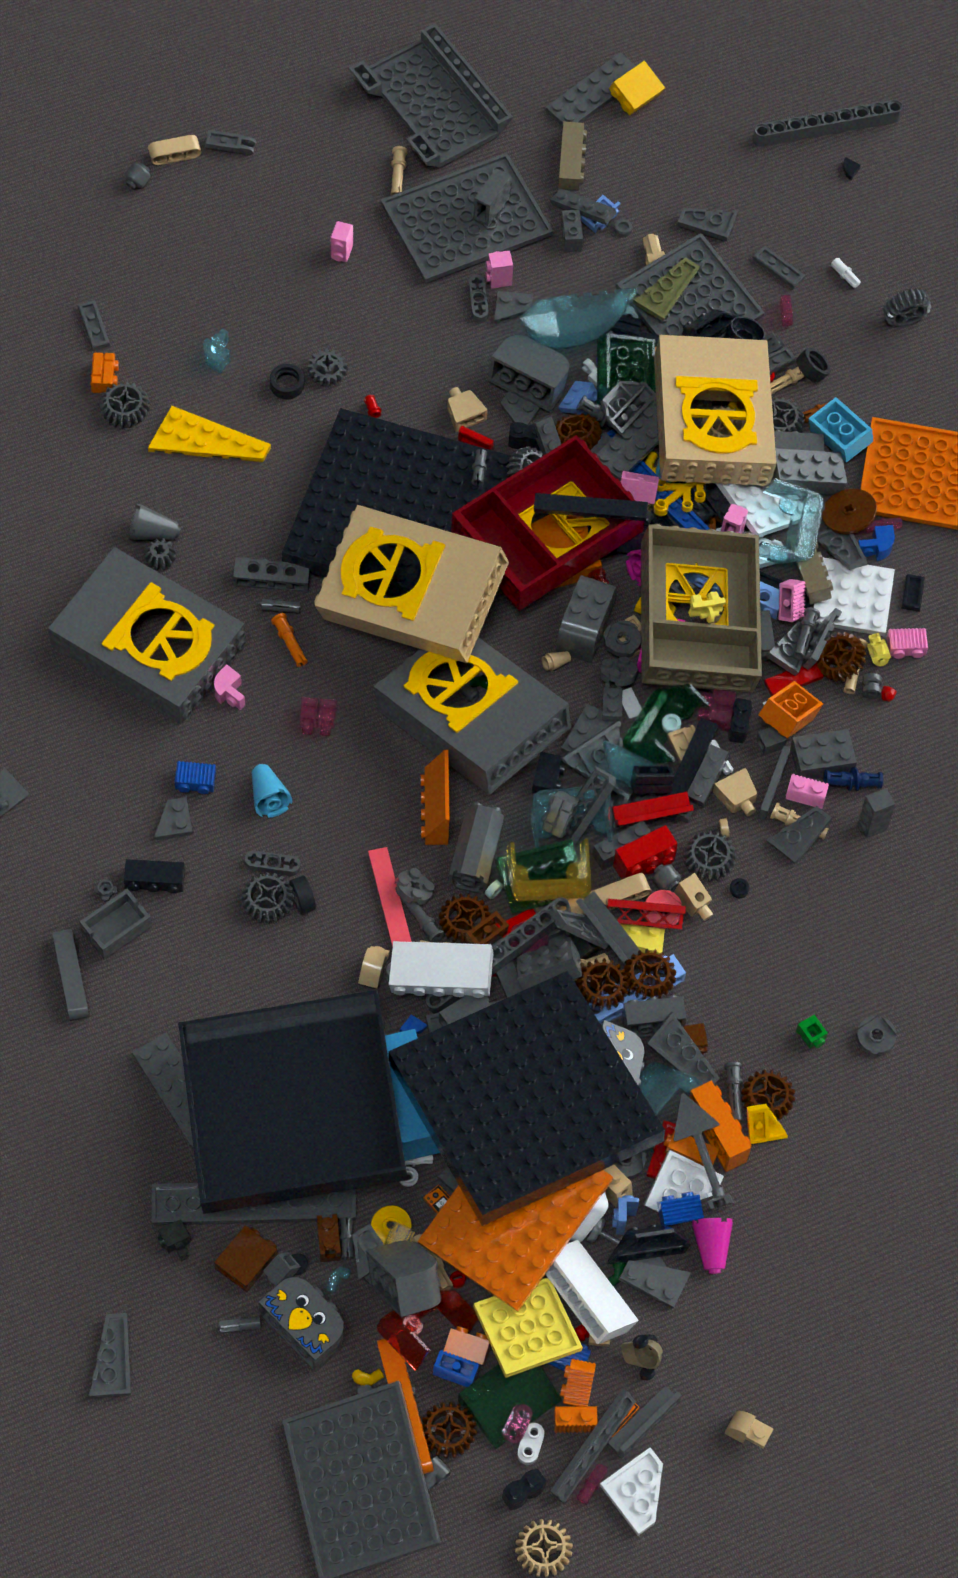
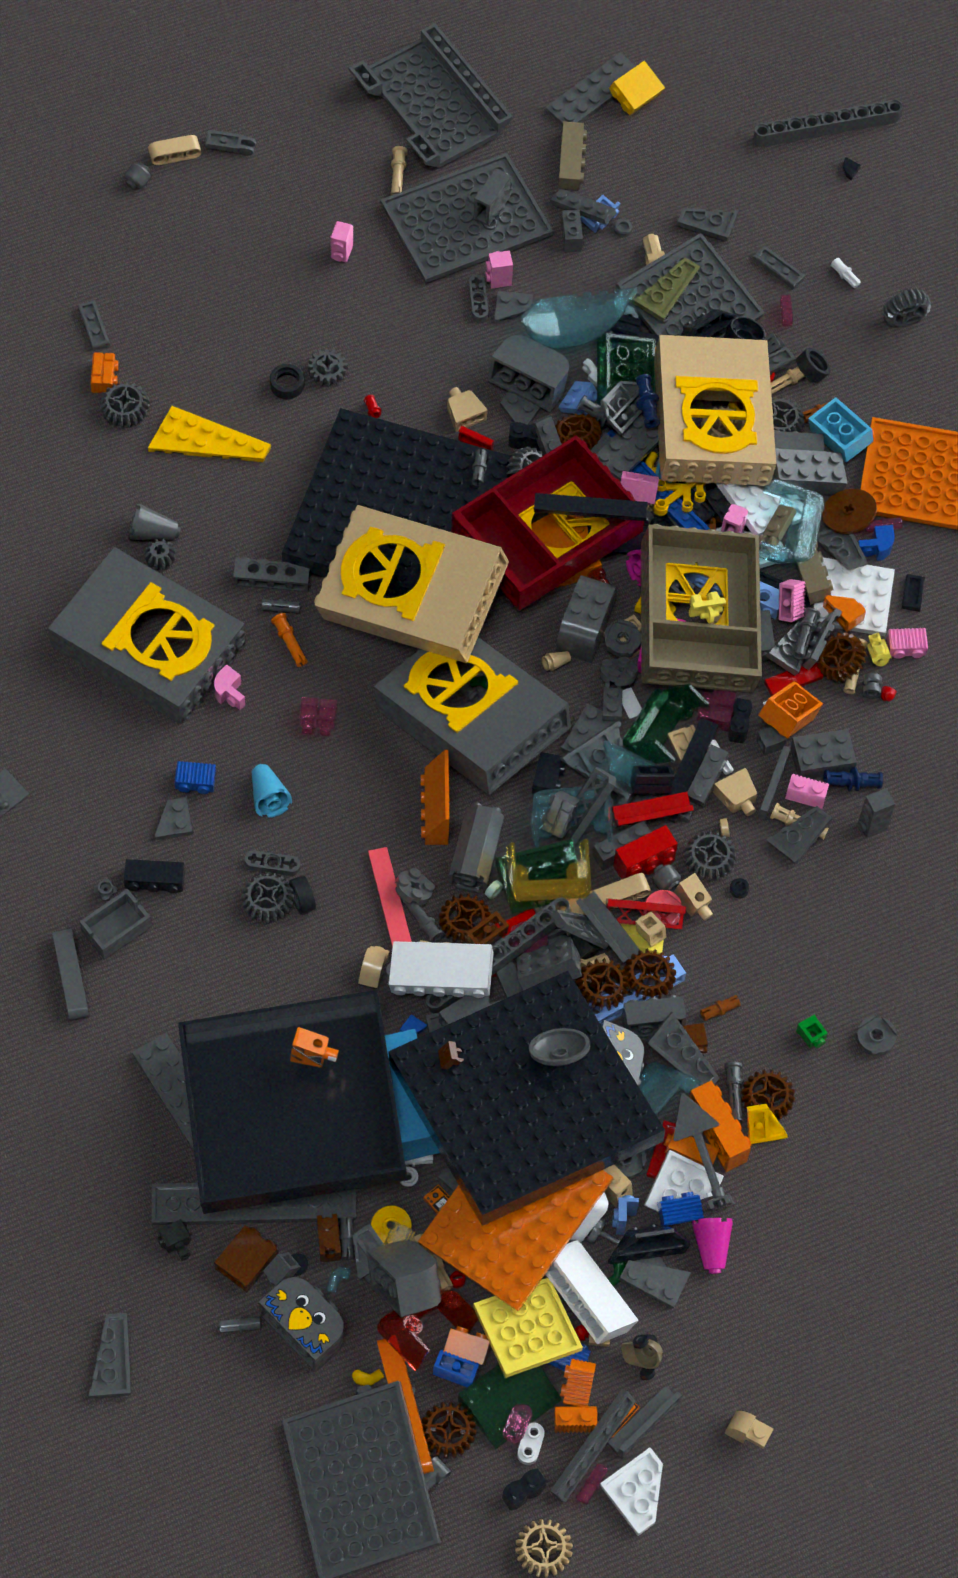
(214, 352): clear light blue brick -> none
(311, 1048): none -> orange torso
(449, 1055): none -> reddish brown tile
(559, 1047): none -> dark grey dish
(647, 401): none -> dark blue piece
(651, 929): none -> tan brick
(671, 723): light aqua tile -> none
(720, 1008): none -> dark orange pin
(778, 525): none -> dark tan hinge
(852, 611): none -> orange slope

